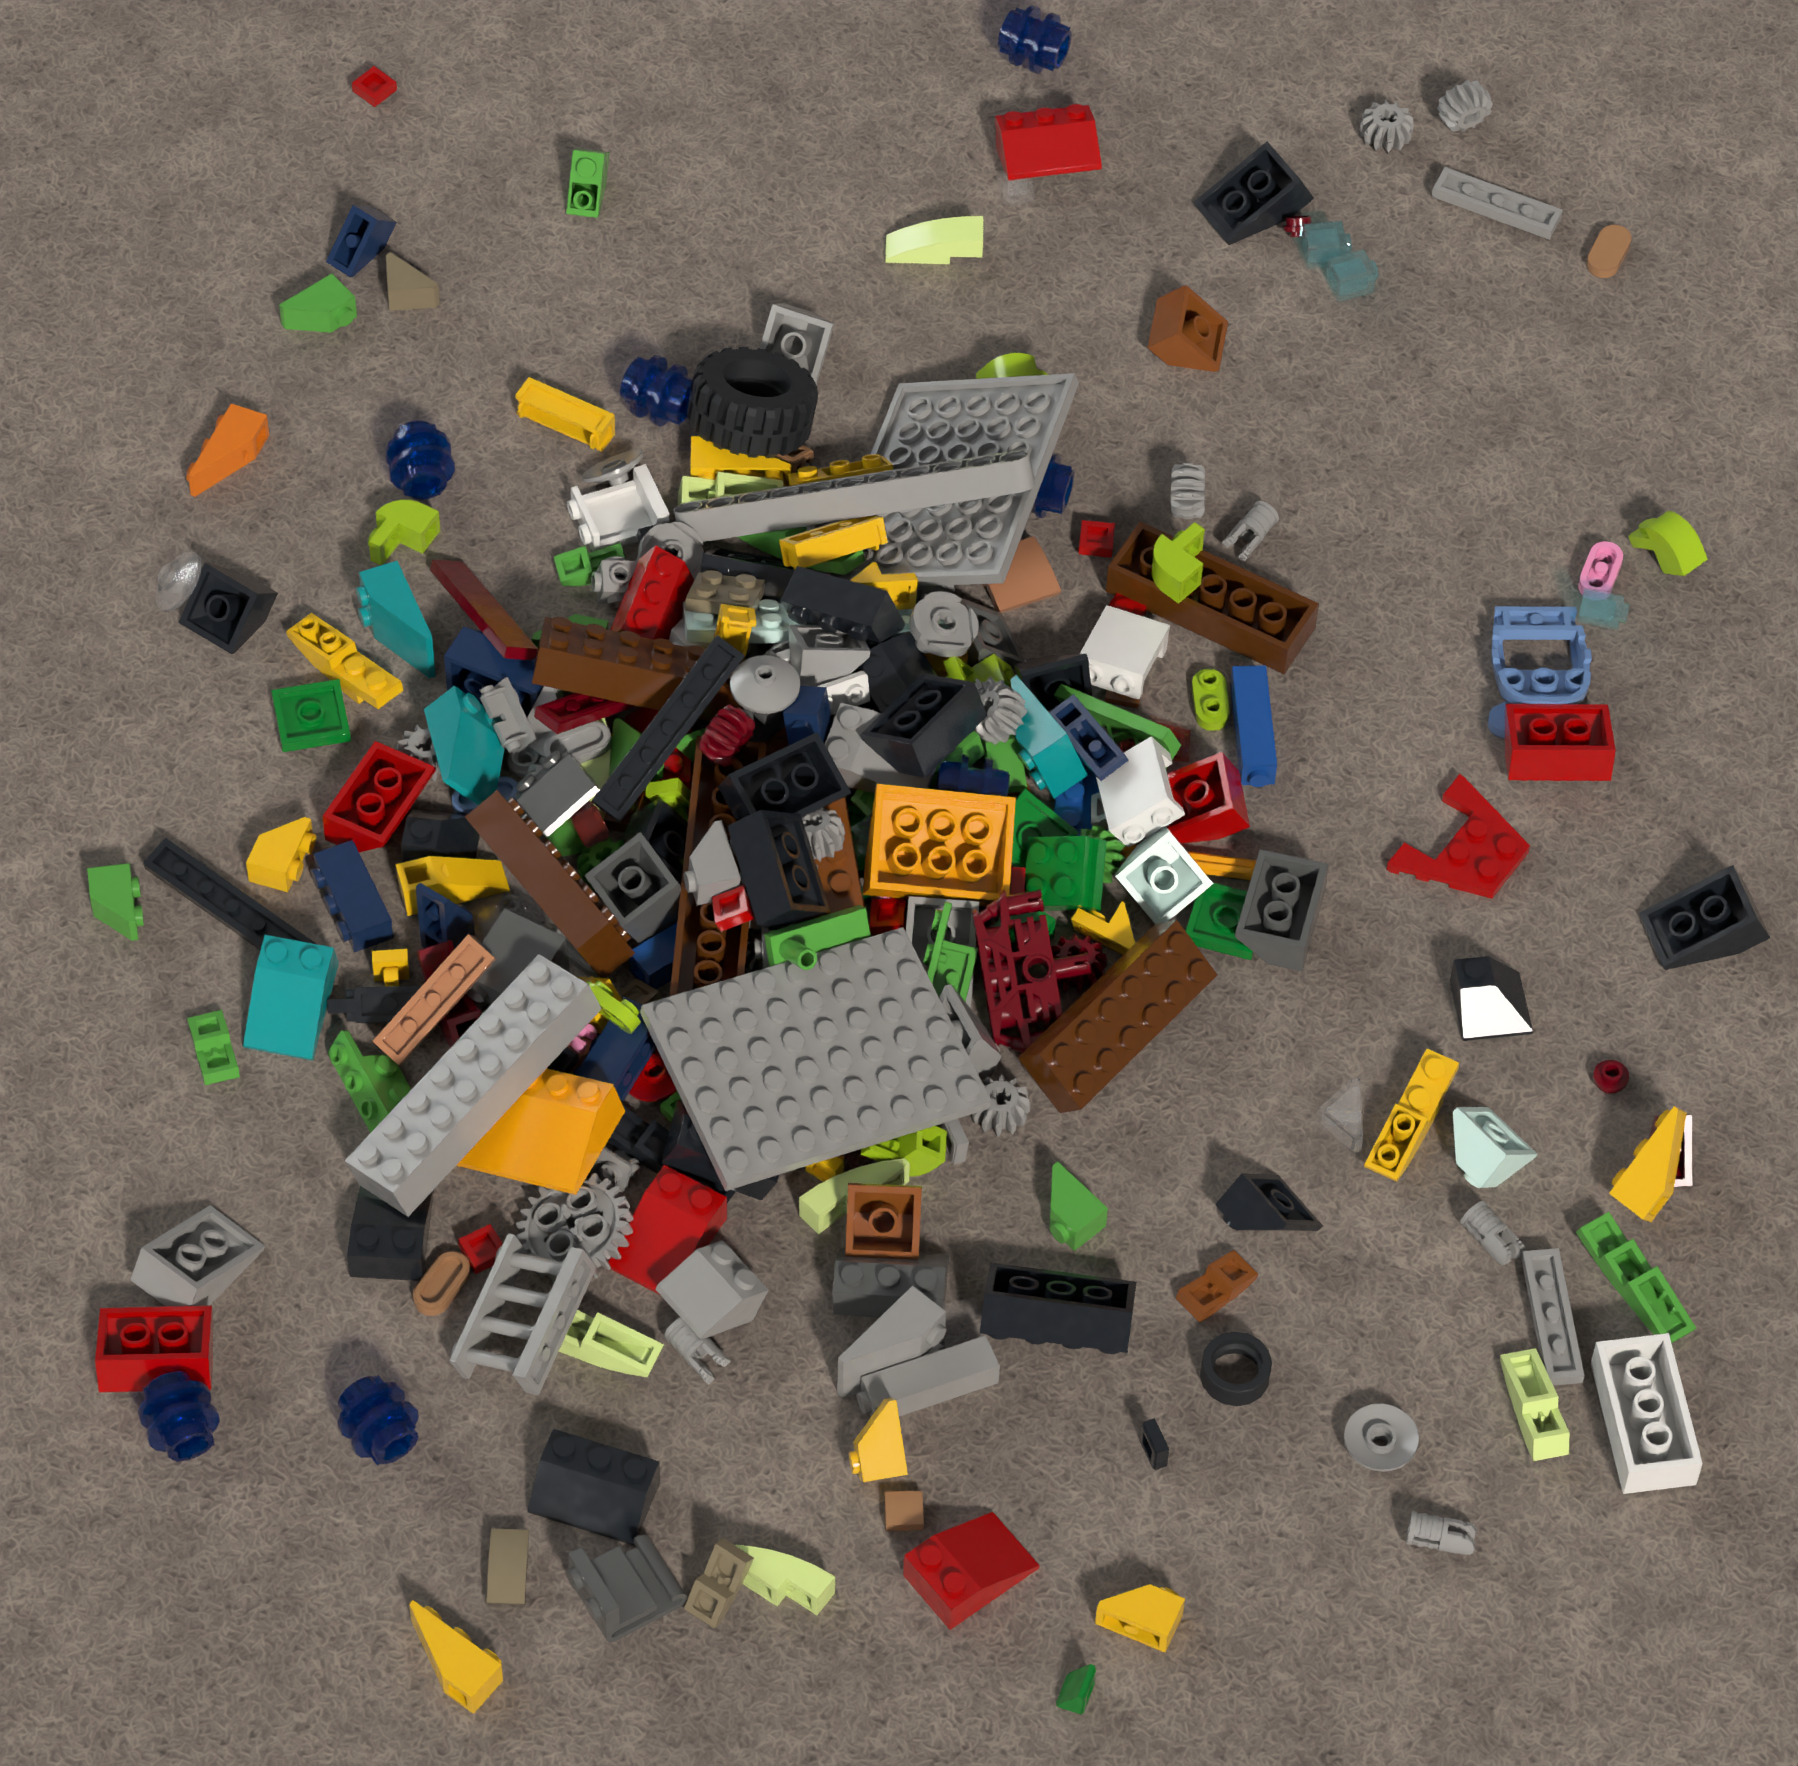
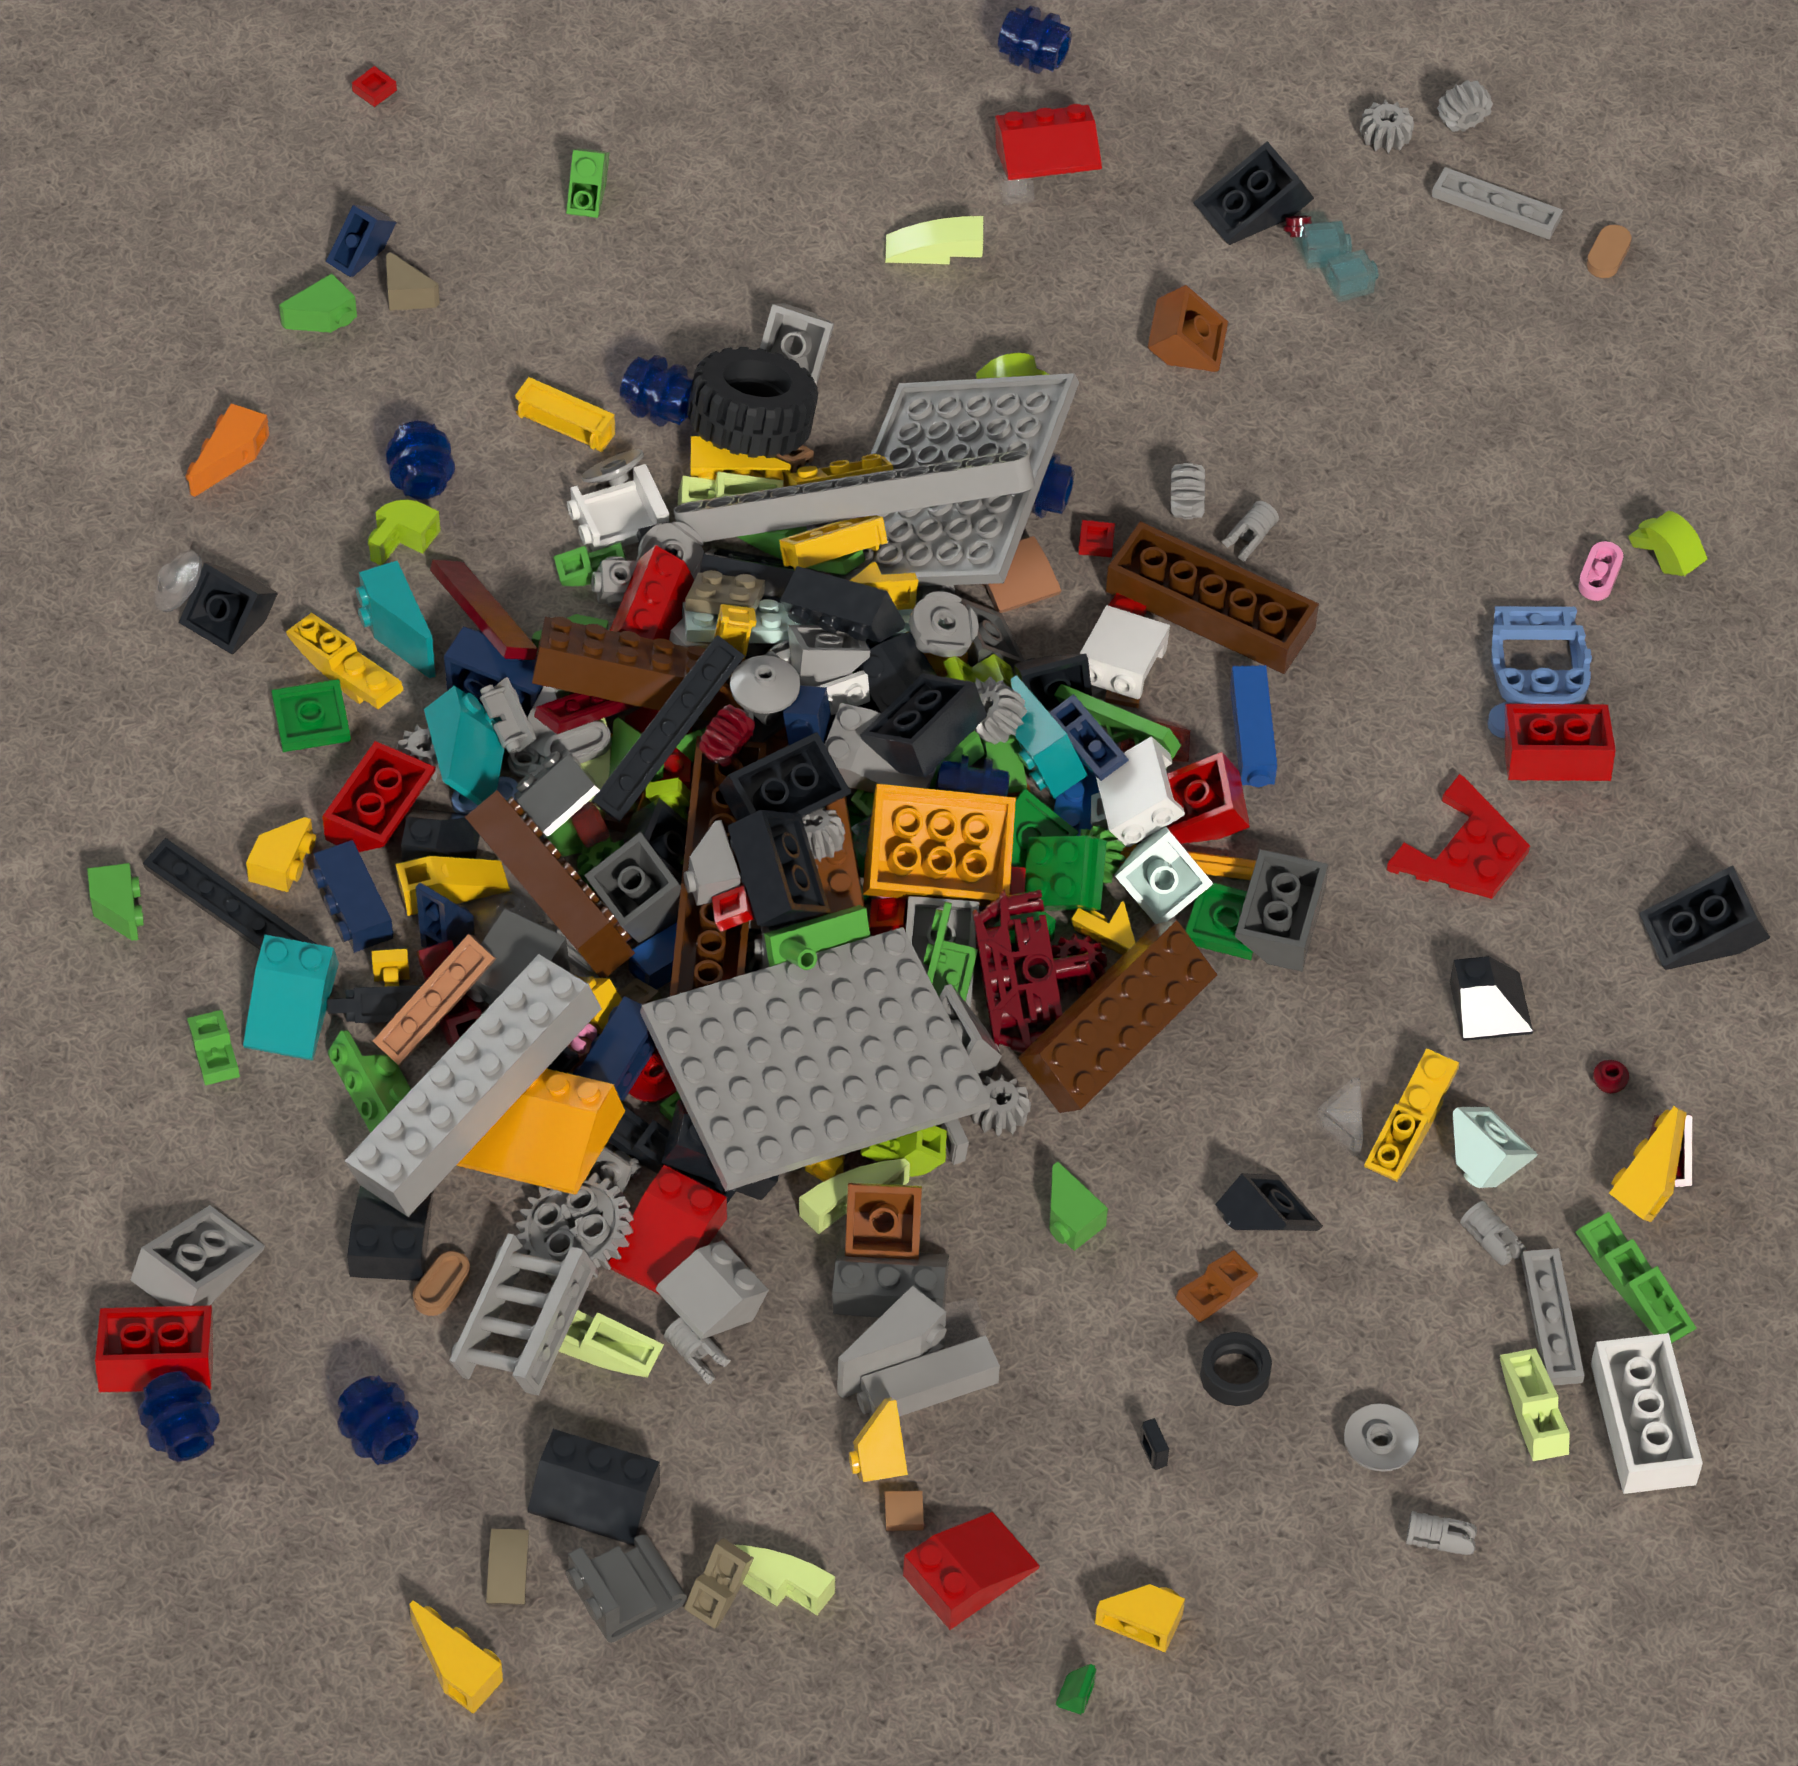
(480, 1248): red plate -> none
(621, 1013): lime plate -> none
(1058, 1308): black brick -> none
(1175, 565): lime brick -> none
(1210, 696): lime plate -> none
(1603, 608): clear light blue brick -> none

